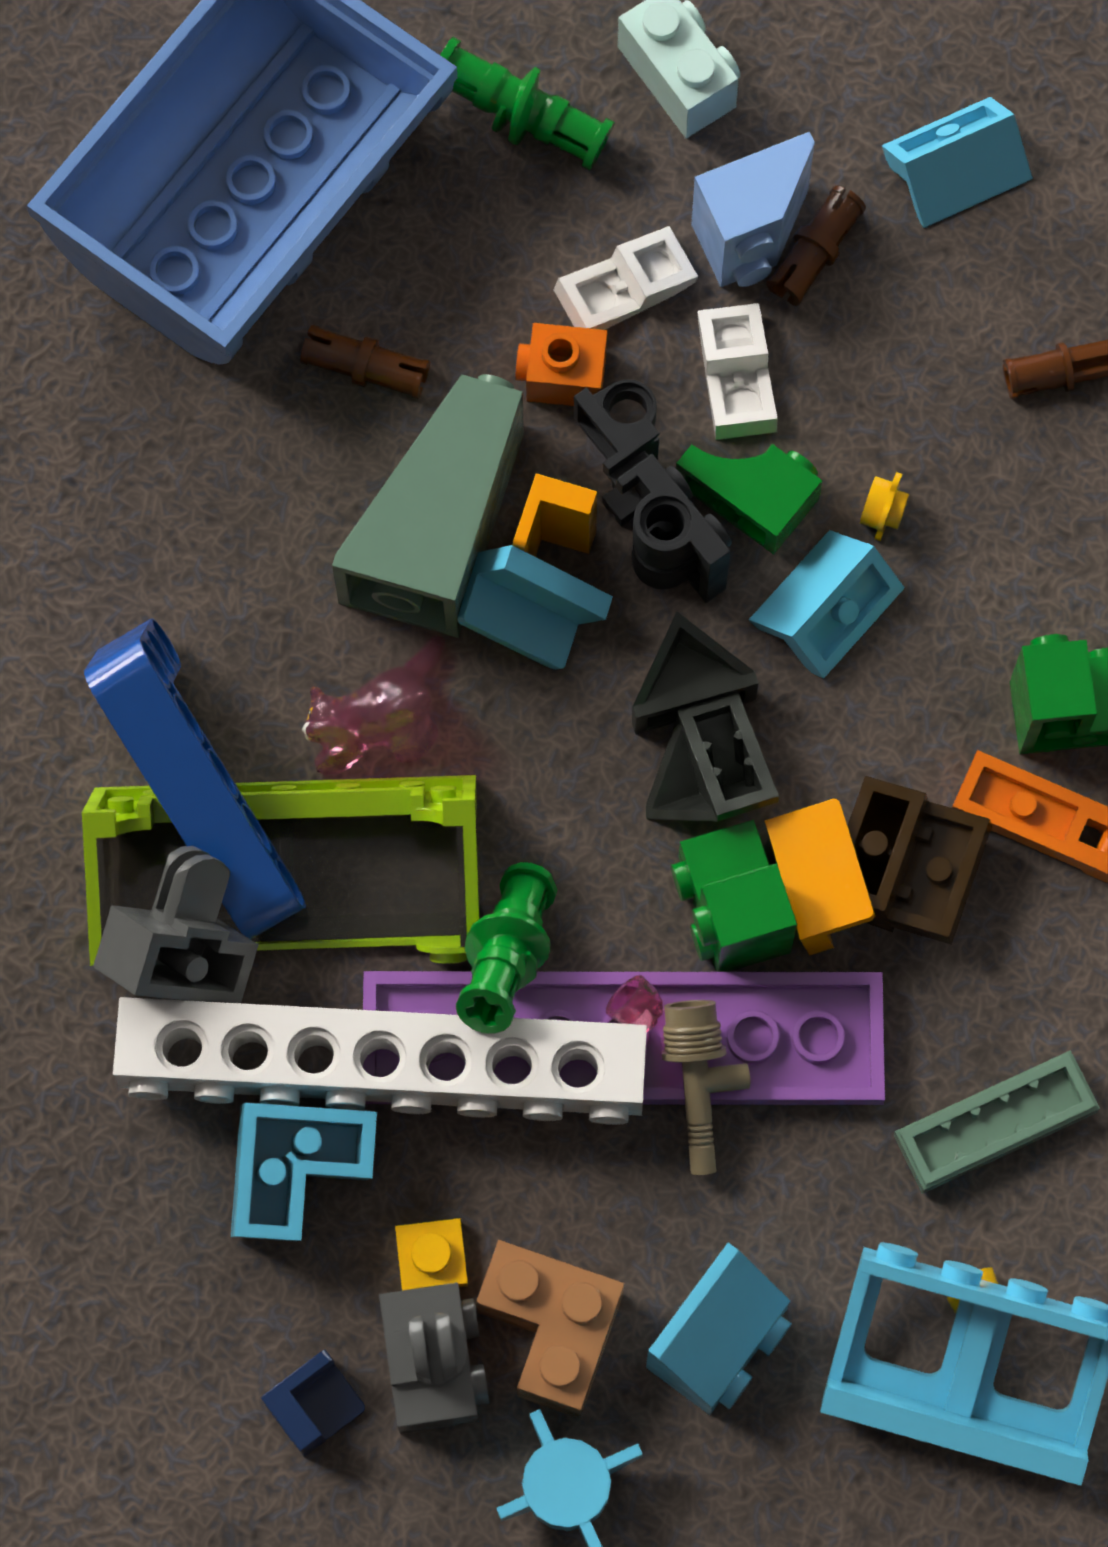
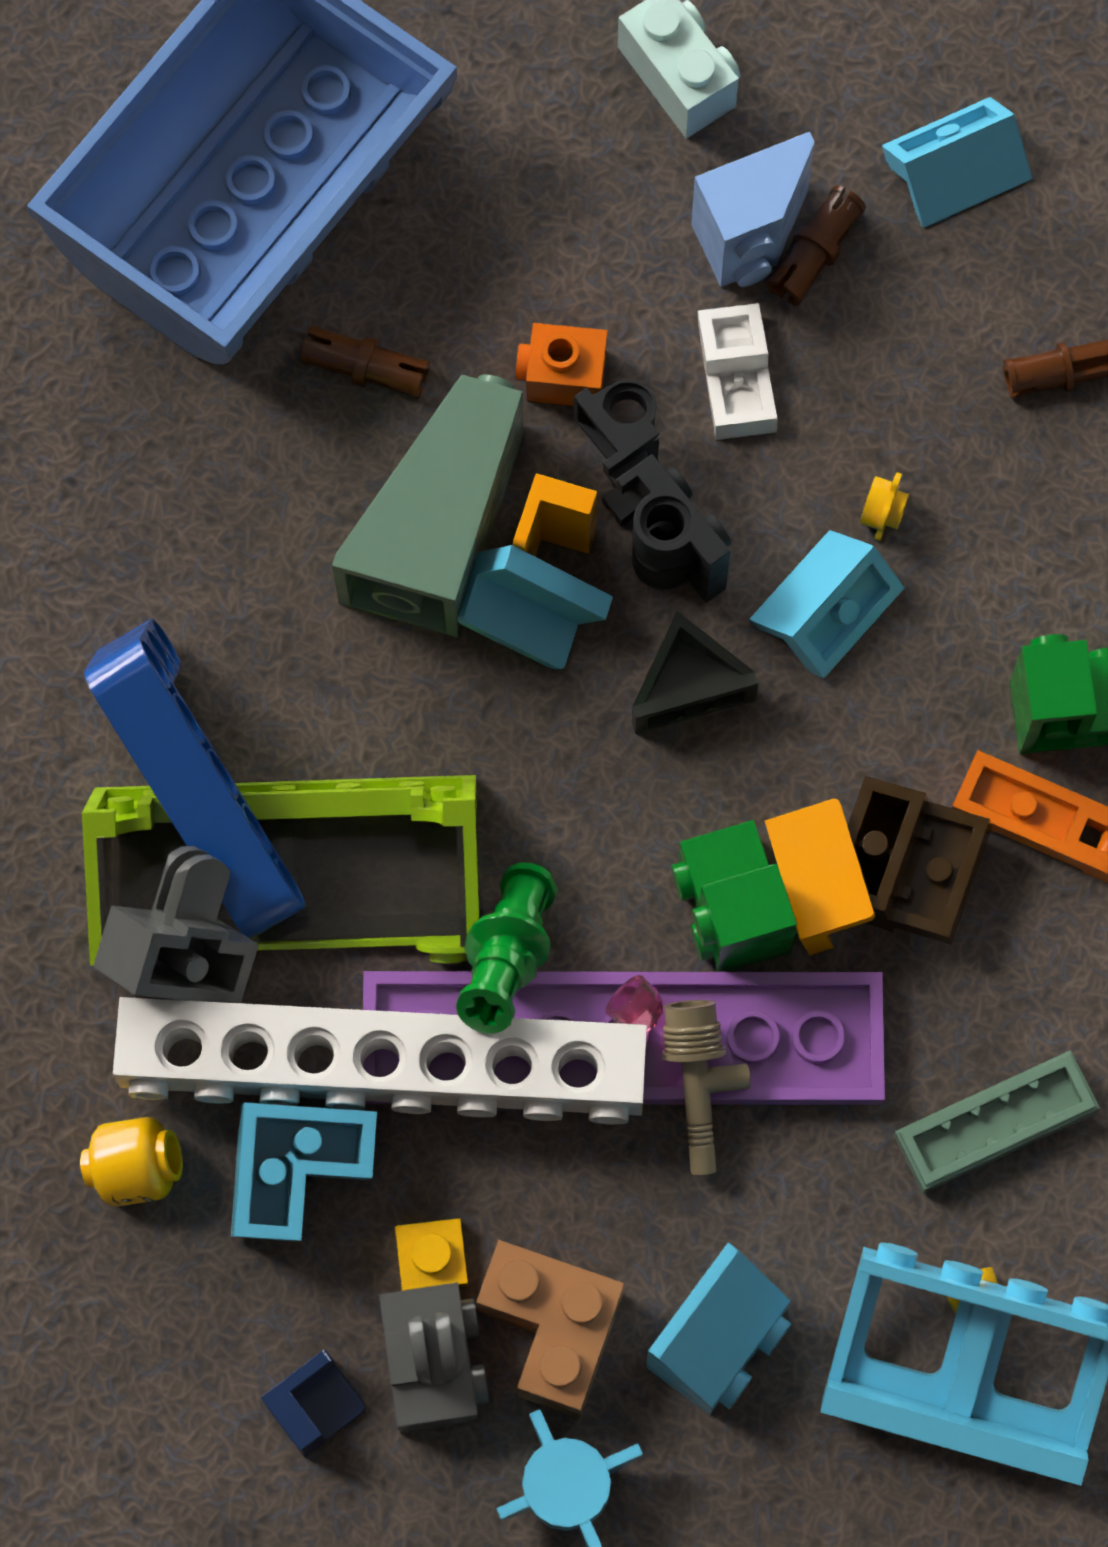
(132, 1161): none -> yellow head
(384, 712): clear pink animal -> none
(526, 107): green piece -> none
(628, 283): white slope -> none
(711, 766): pearl dark grey slope -> none
(755, 494): green arch -> none

